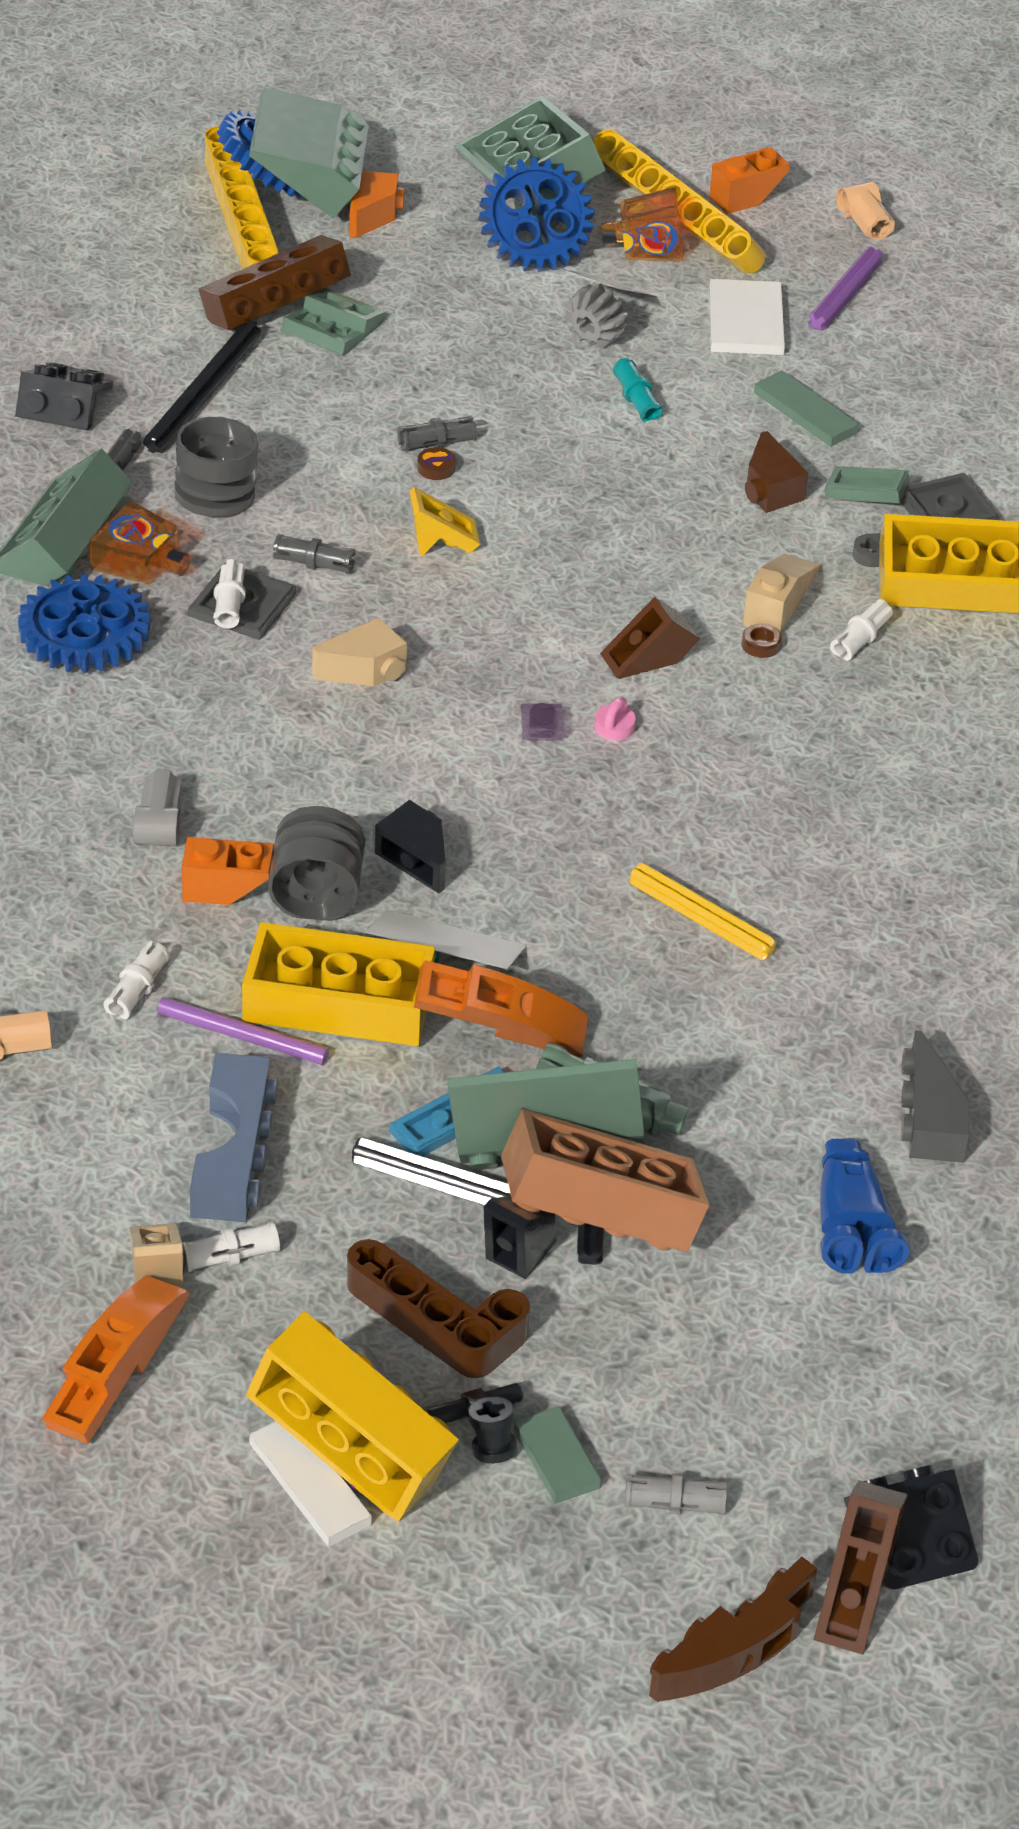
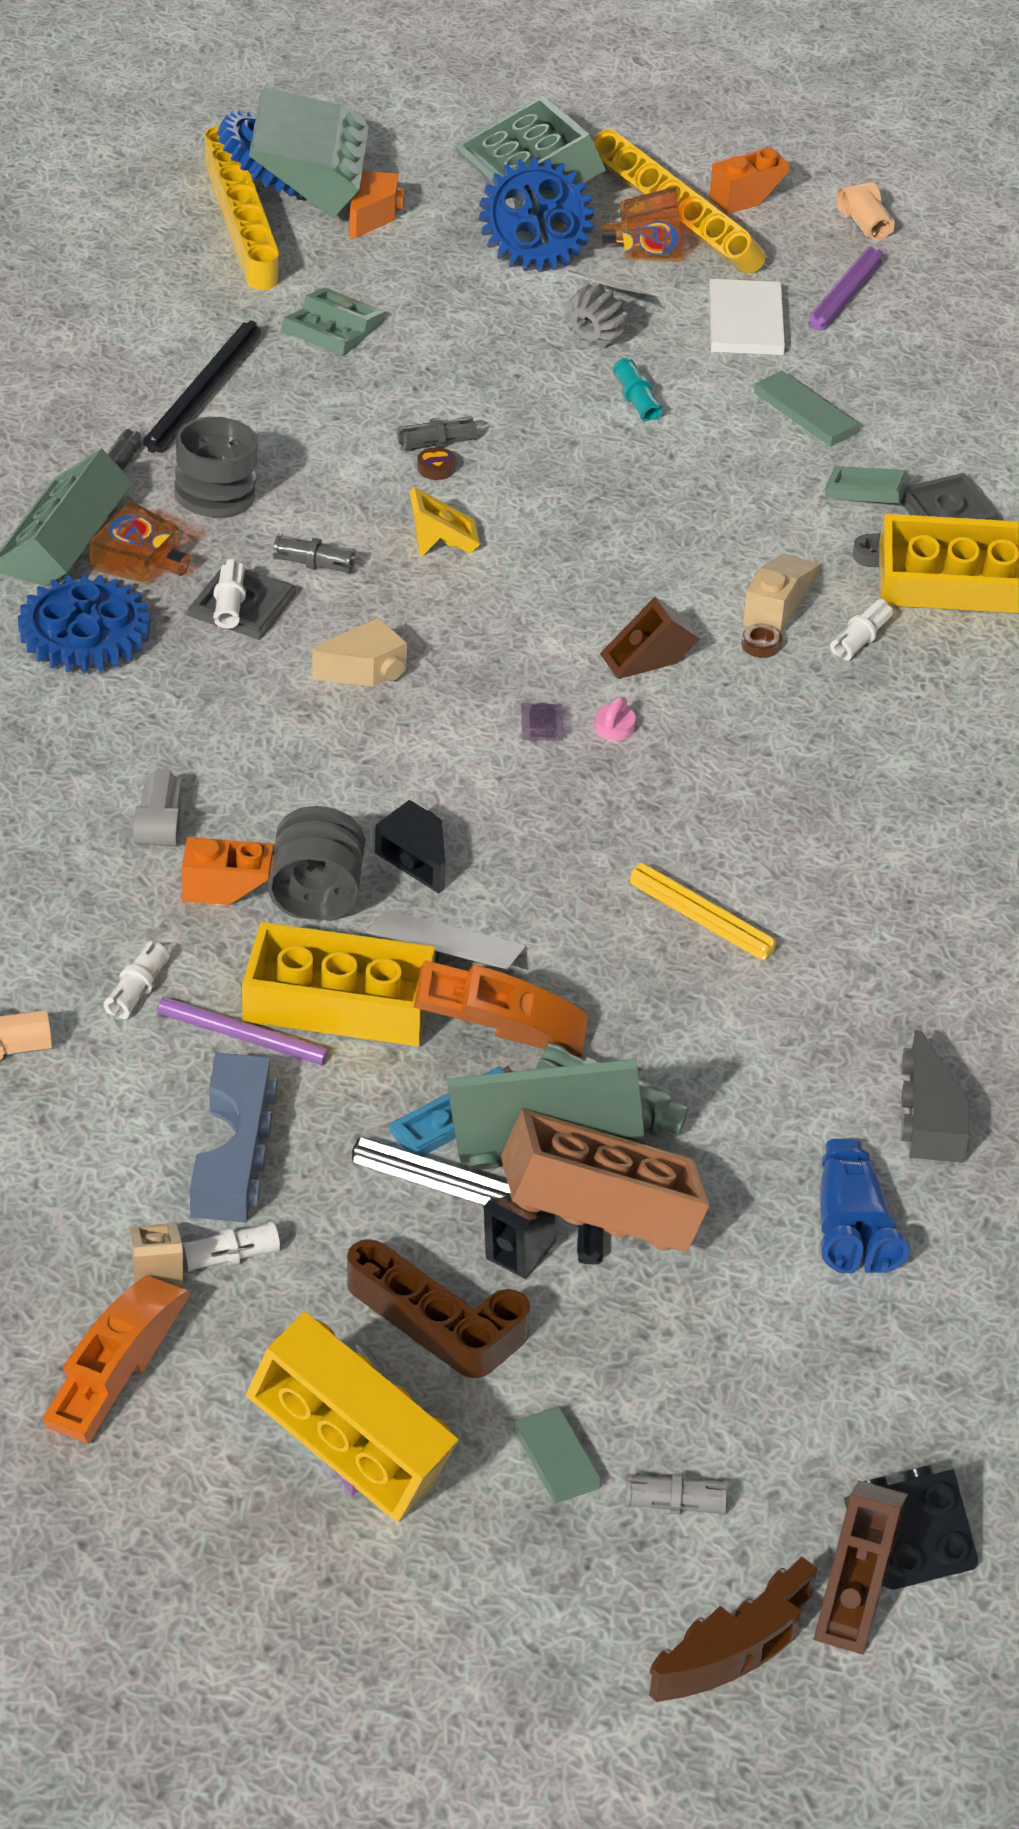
(60, 396): black bracket -> none
(274, 282): reddish brown brick -> none
(311, 1484): white tile -> none
(490, 1417): black piece -> none
(774, 476): reddish brown slope -> none

